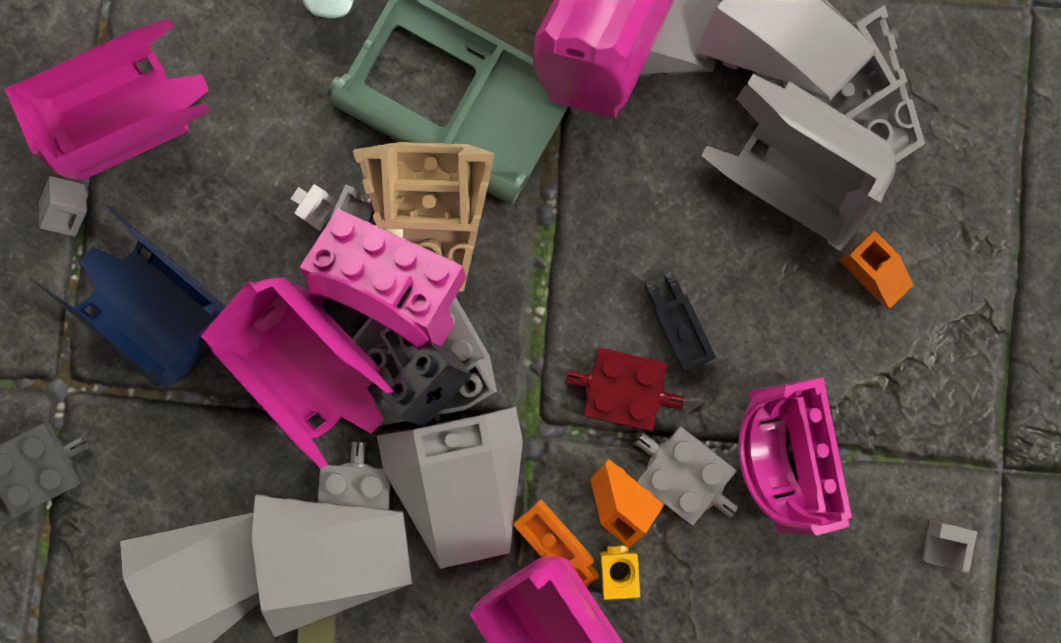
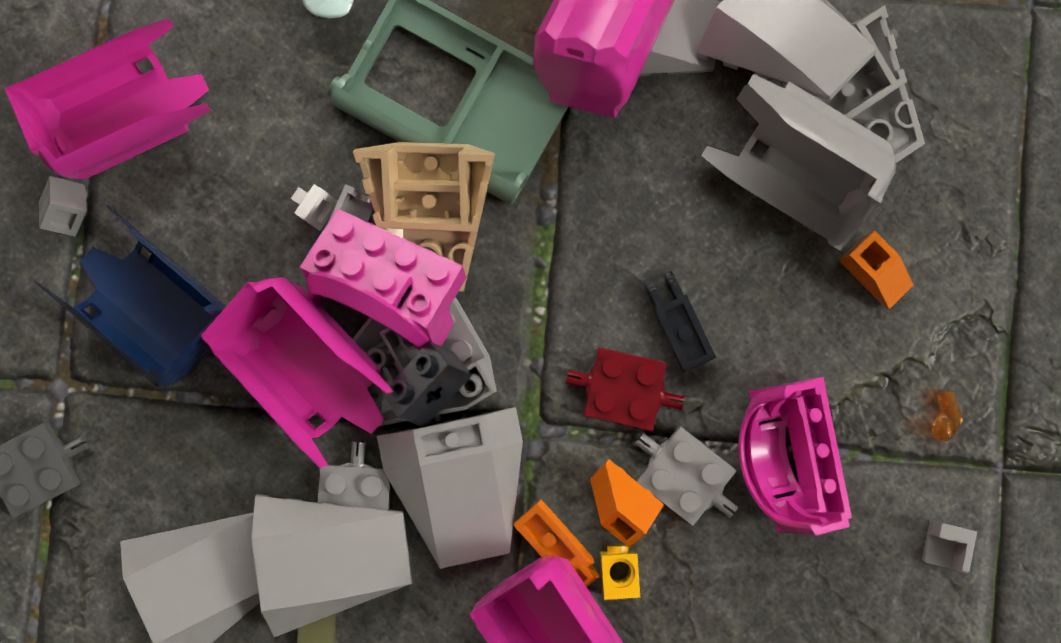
(949, 418): none -> clear orange arm

